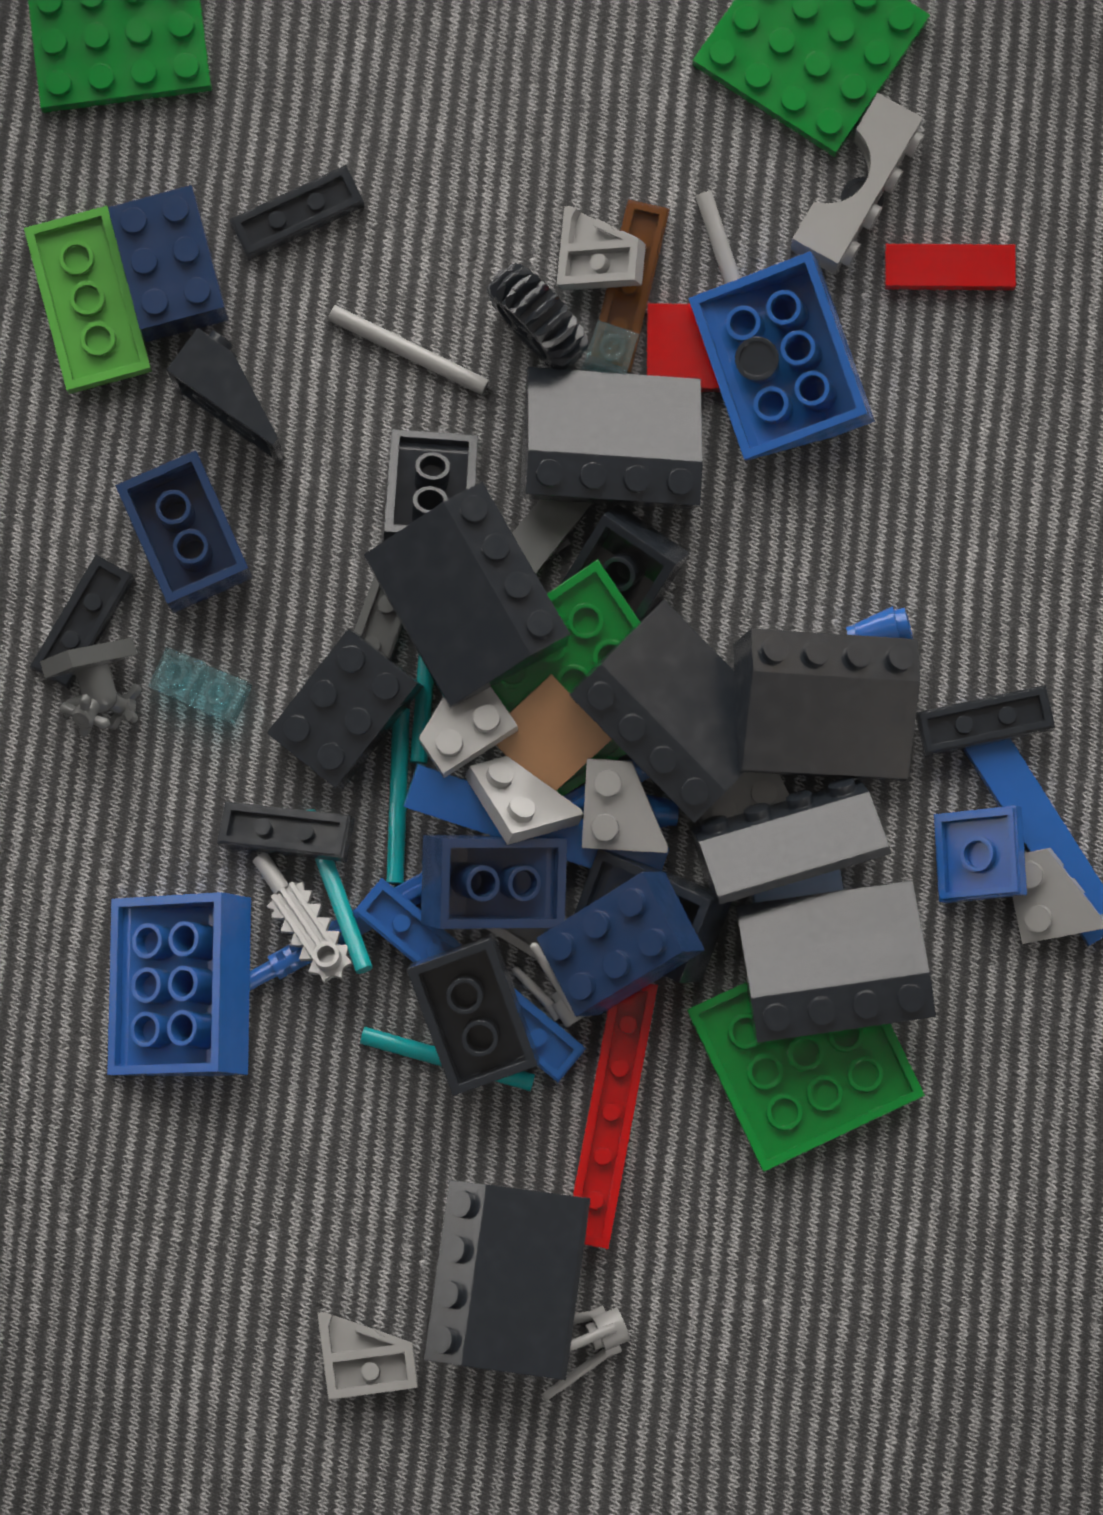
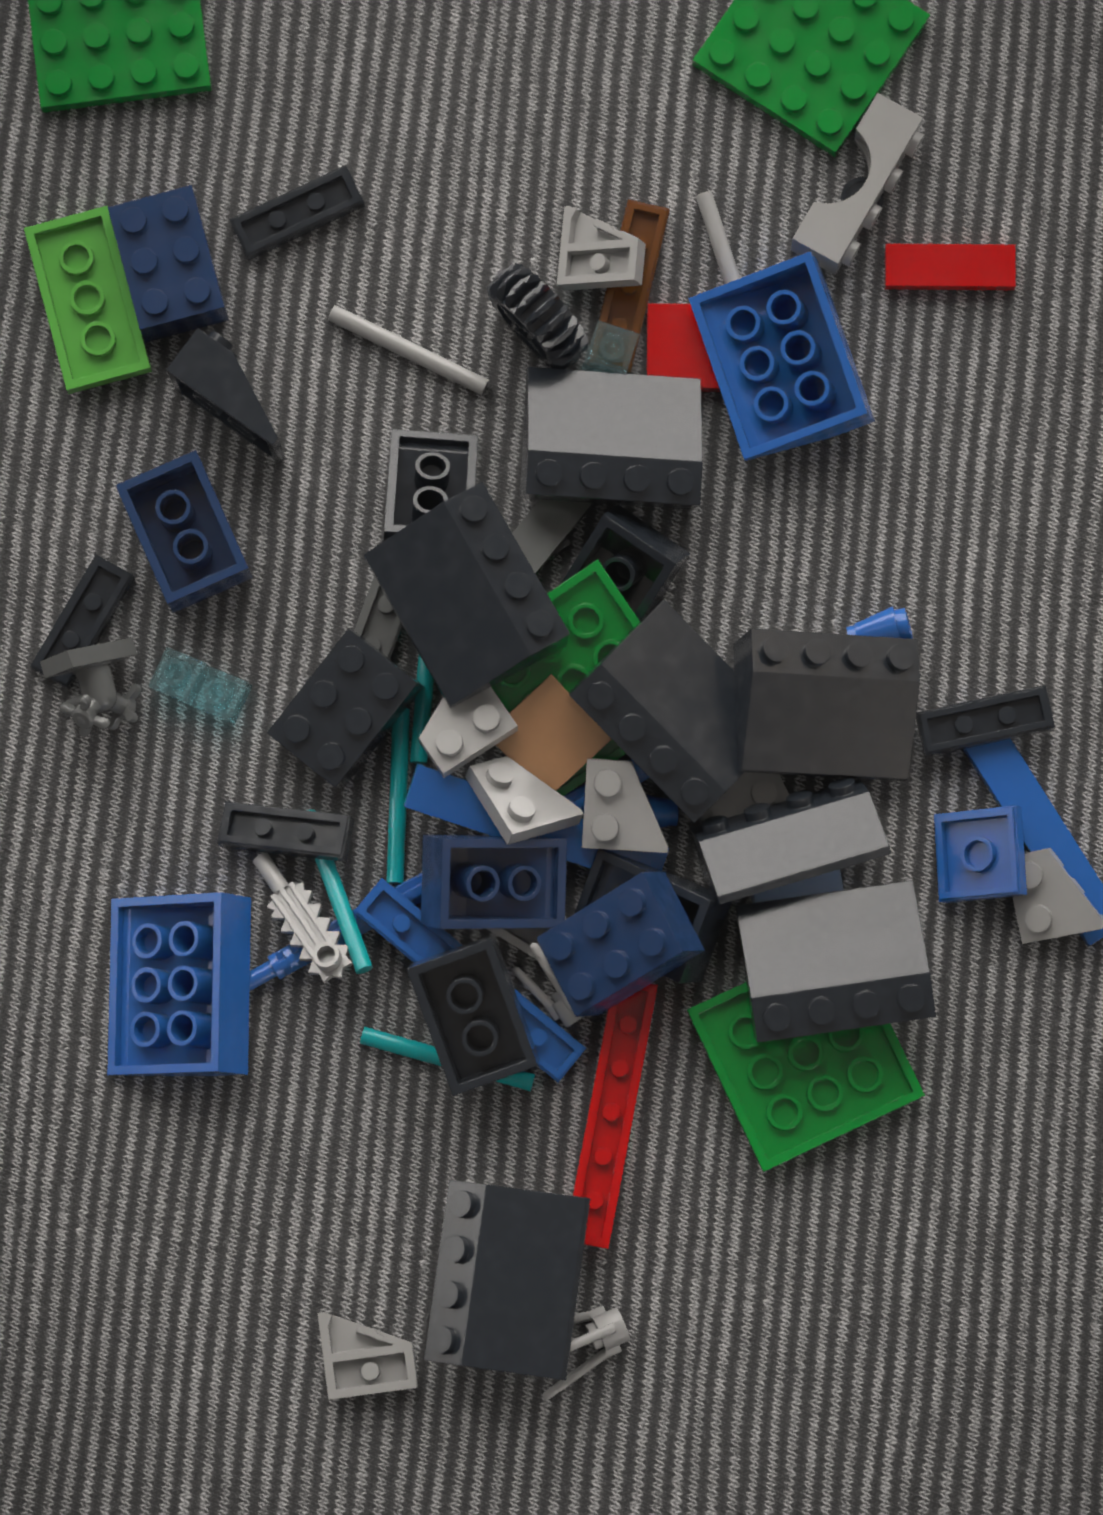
(757, 359): black piece -> none

